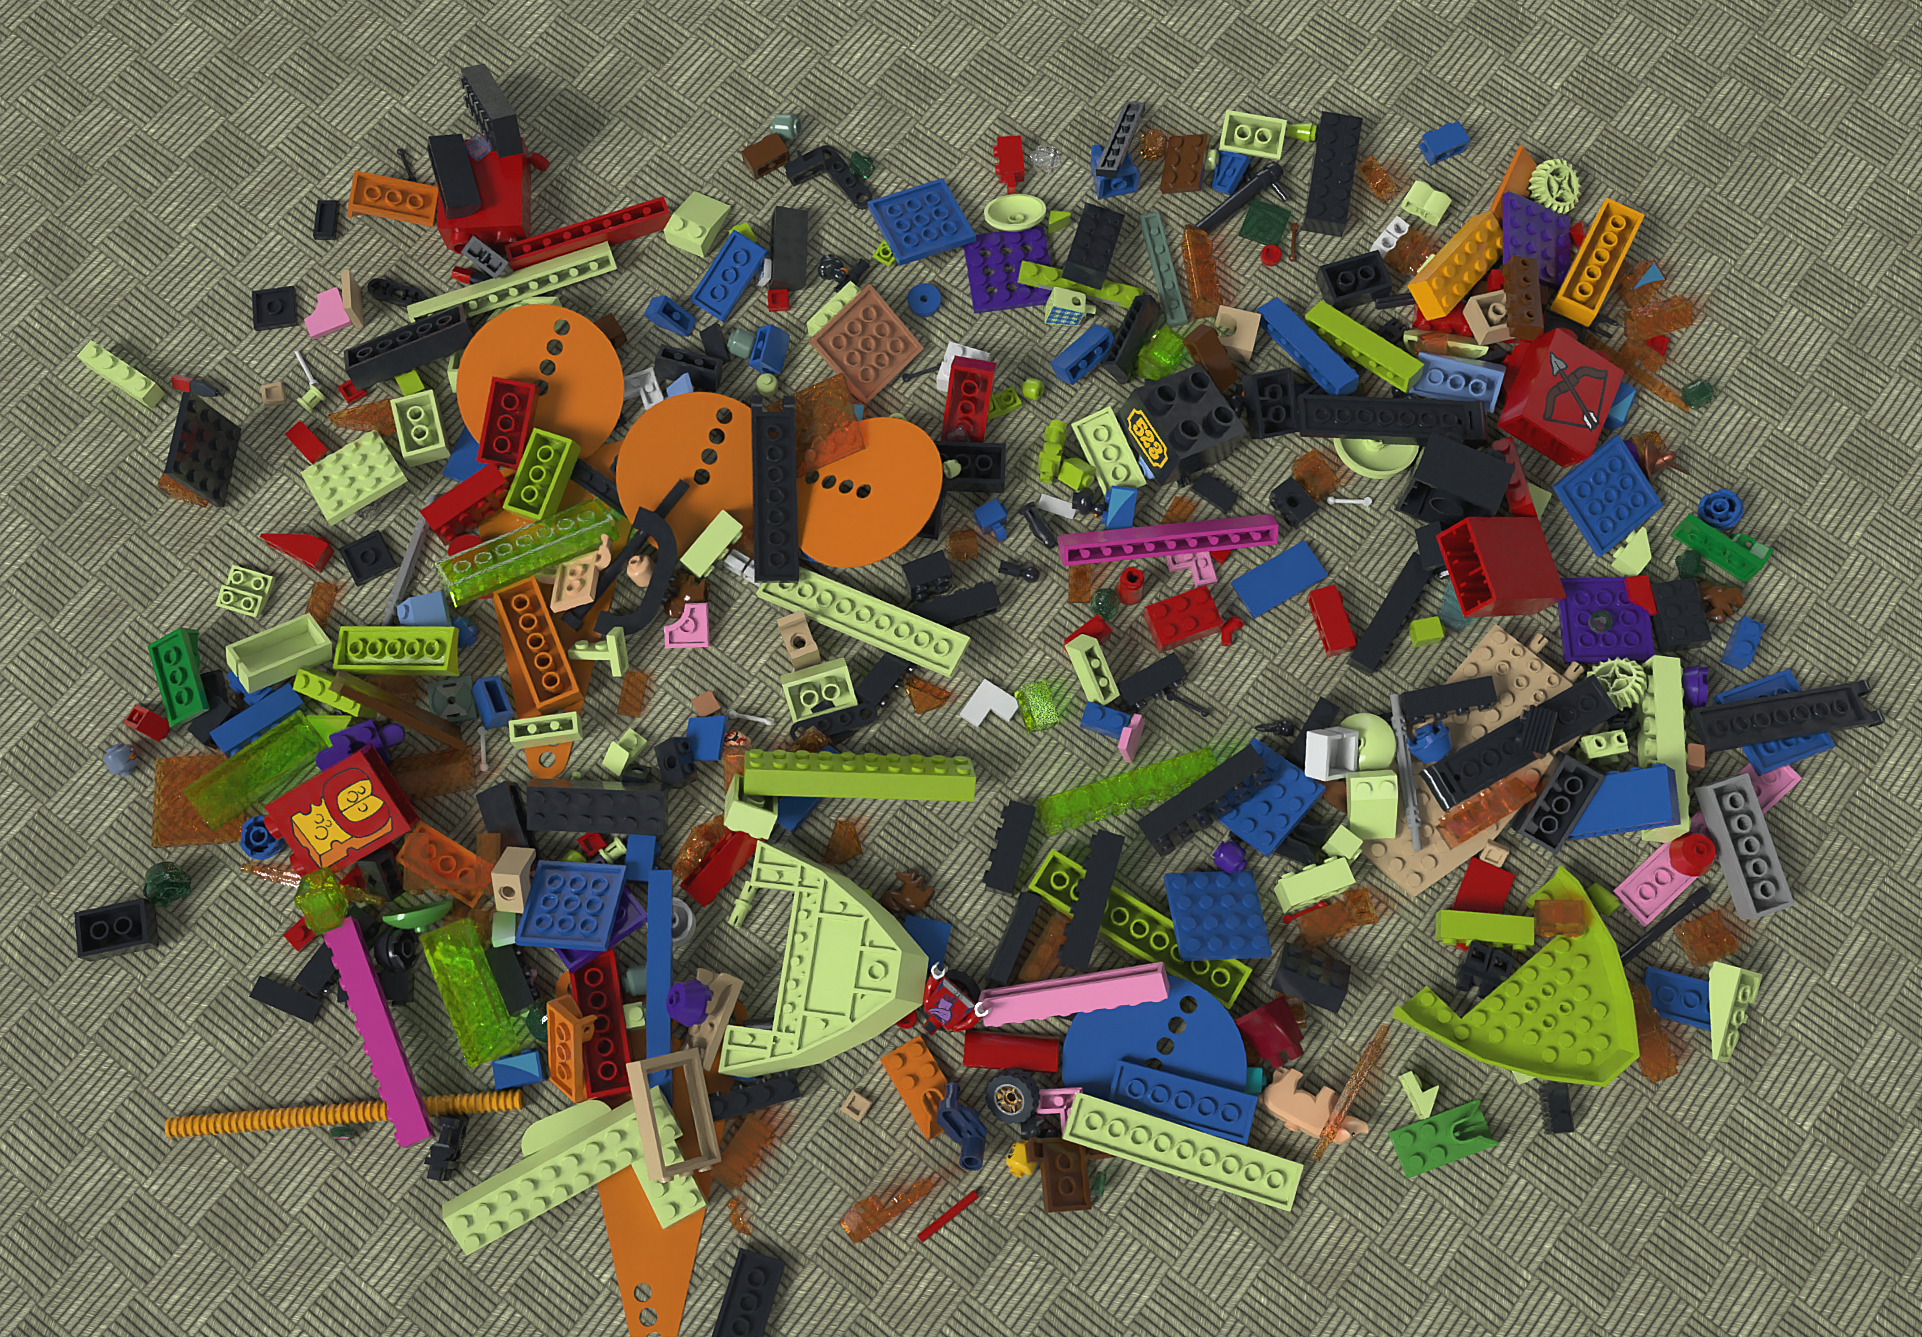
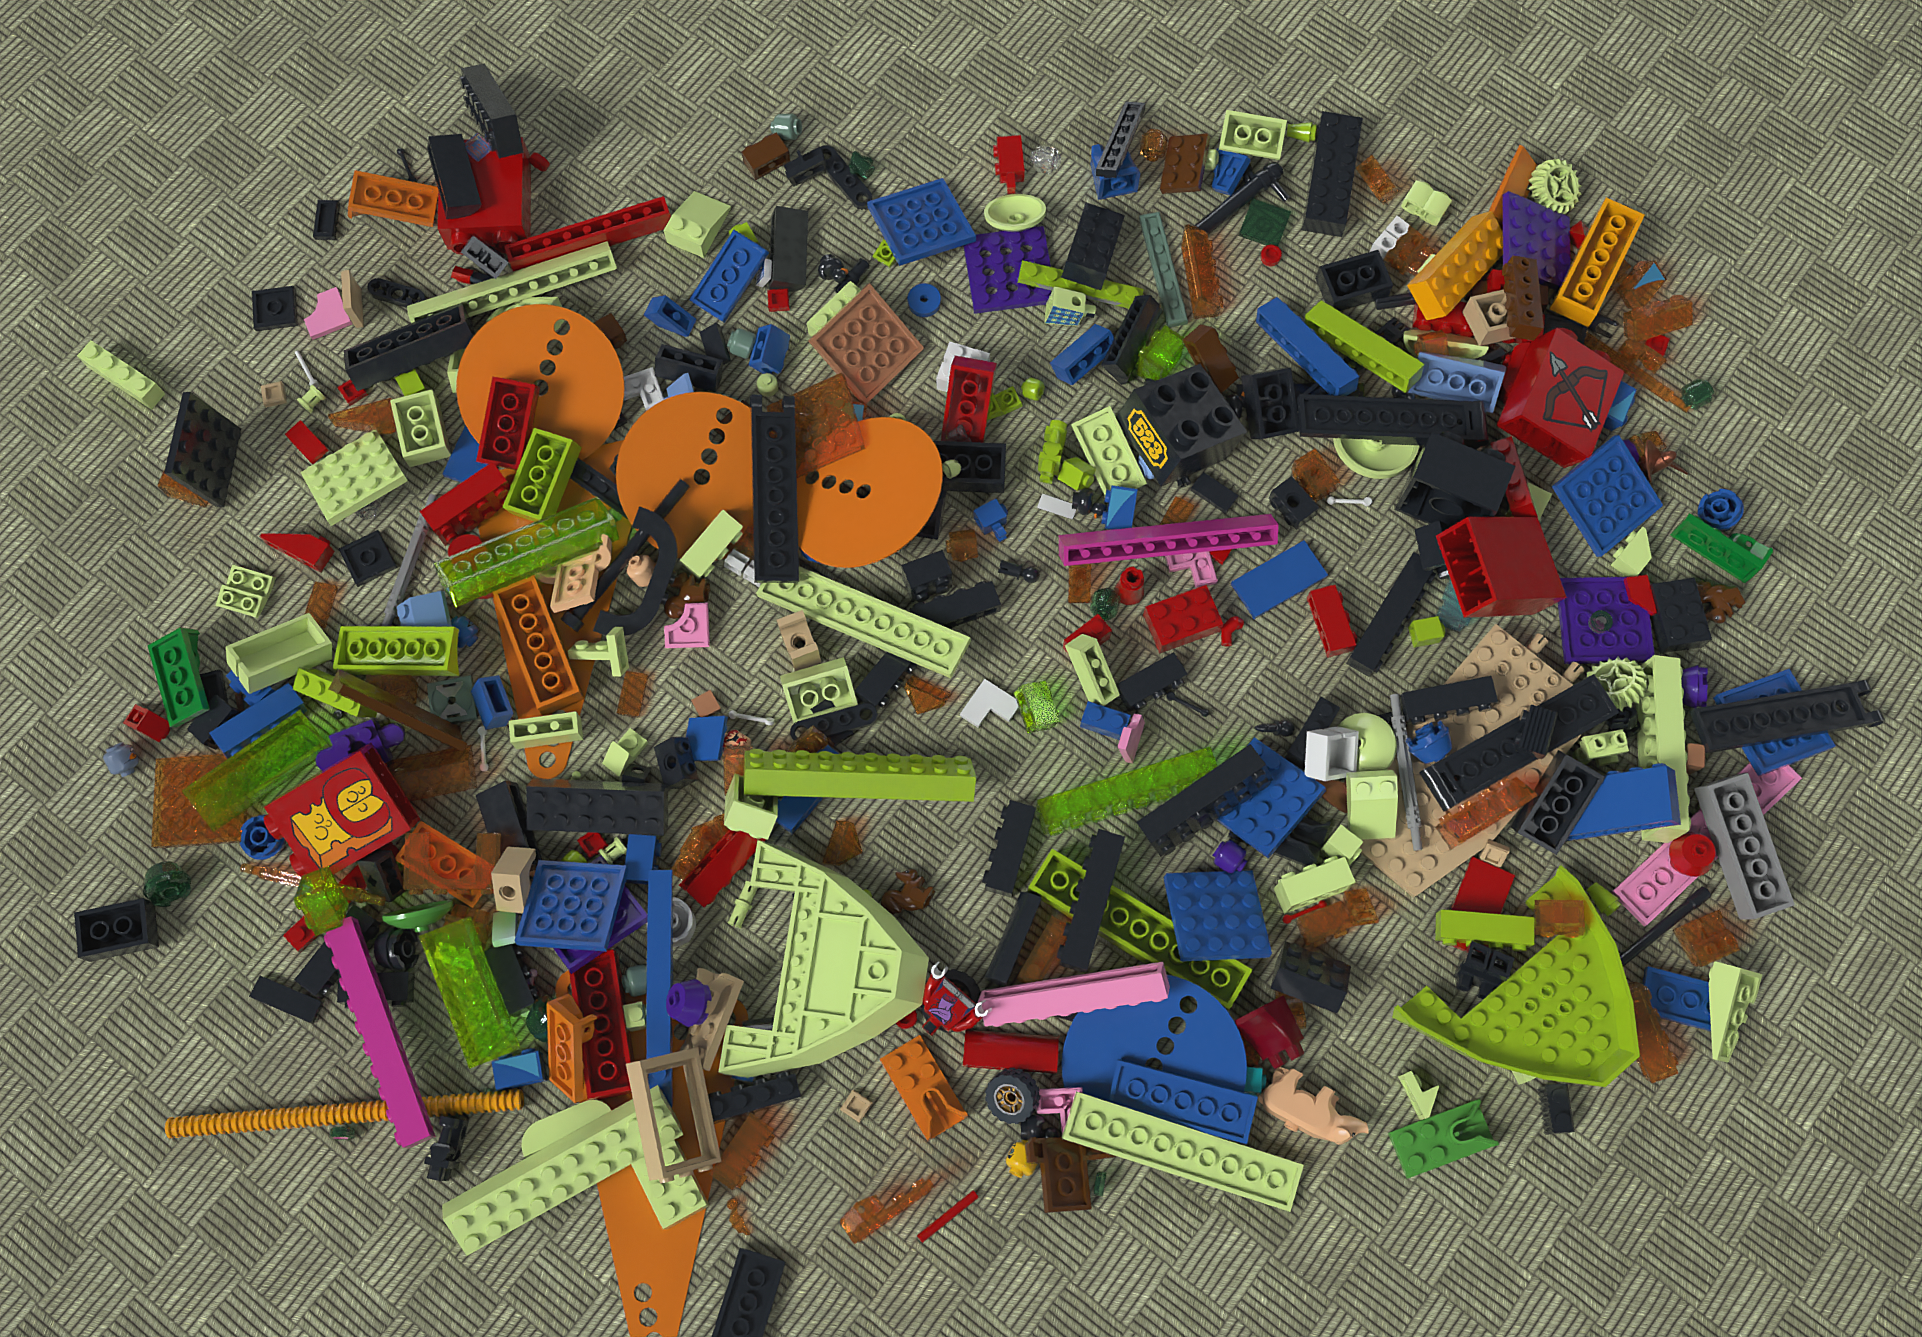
(195, 386): piece -> none
(330, 723): lime slope -> none
(906, 377): black hinge -> none
(930, 936): blue piece -> none
(963, 1127): dark blue piece -> none
(1038, 525): black piece -> none
(1058, 220): lime slope -> none
(1244, 329): tan piece -> none
(1294, 228): reddish brown hinge -> none
(1349, 1093): clear orange axle -> none
(1444, 143): blue brick -> none
(1689, 564): clear green piece -> none
(1742, 643): blue brick -> none

